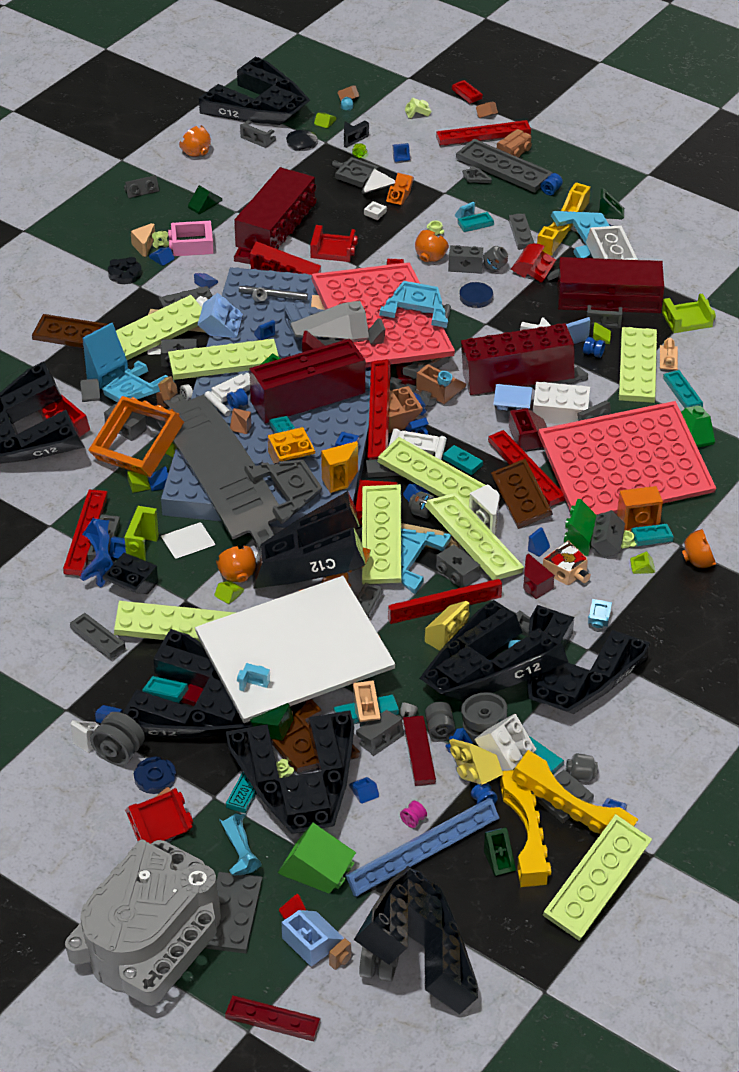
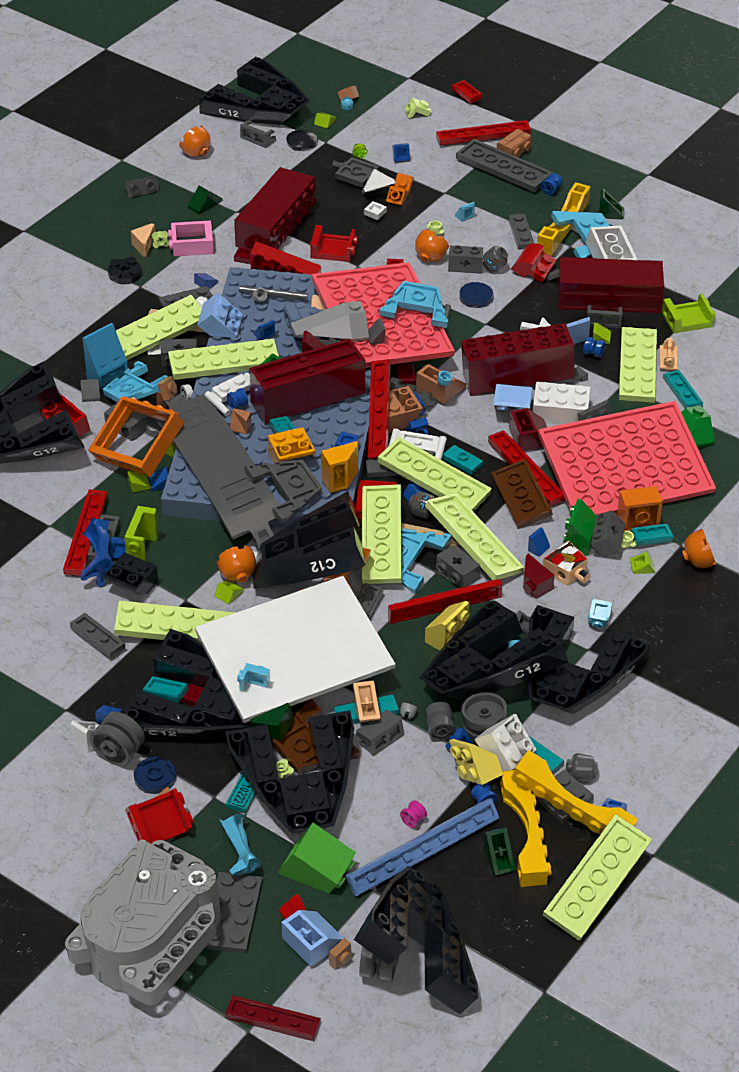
(64, 330): reddish brown tile -> none
(162, 256): blue slope -> none
(188, 540): white sticker -> none
(355, 133): black slope -> none
(364, 789): blue slope -> none
(412, 369): dark grey plate -> none
(419, 750): dark red tile -> none
(475, 175): dark grey piece -> none
(475, 222): teal tile -> none
(485, 505): white slope -> none
(486, 109): nougat slope -> none

